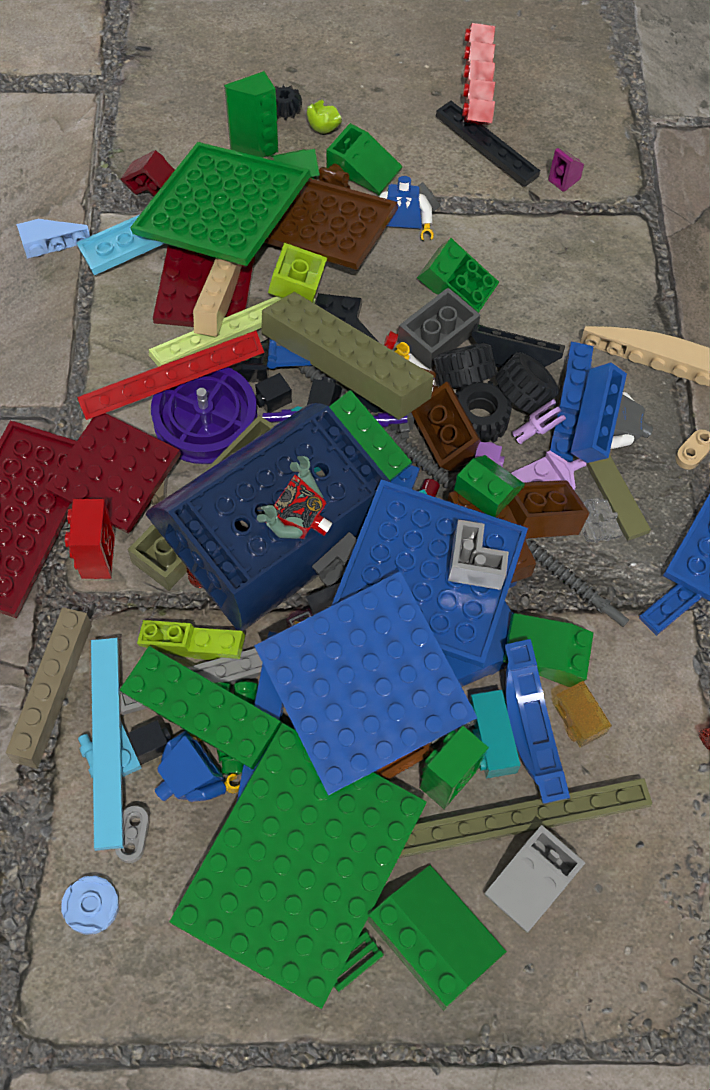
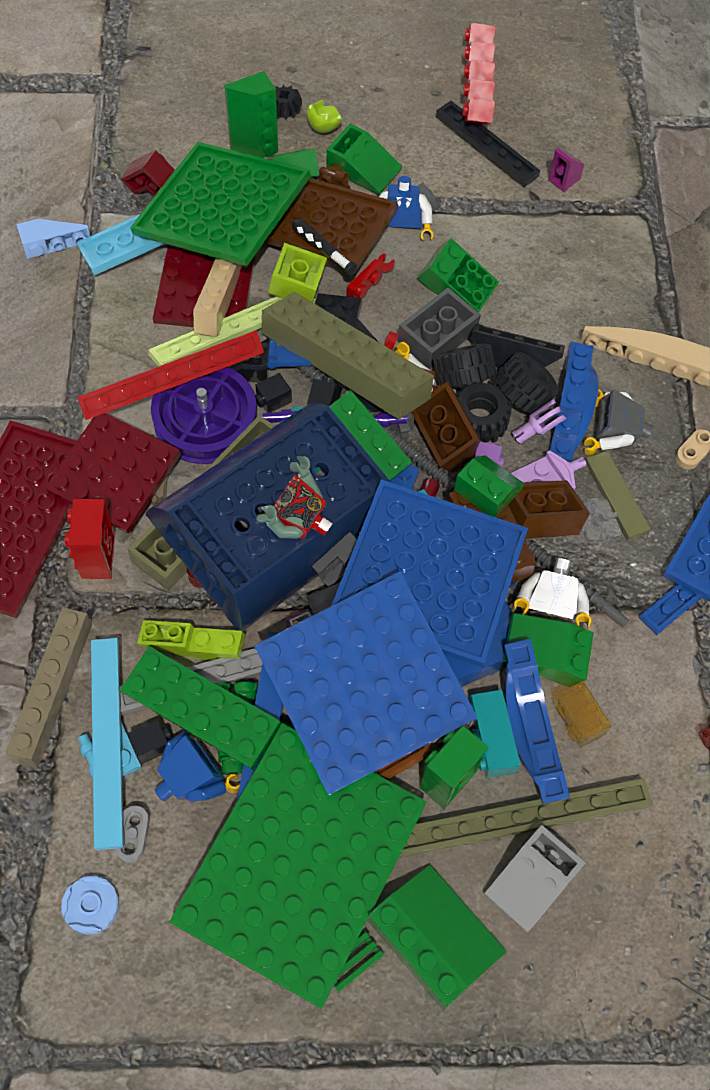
(323, 245): none -> black piece
(369, 276): none -> red plate
(472, 562): light grey brick -> none
(555, 594): none -> torso
(599, 413): blue brick -> none

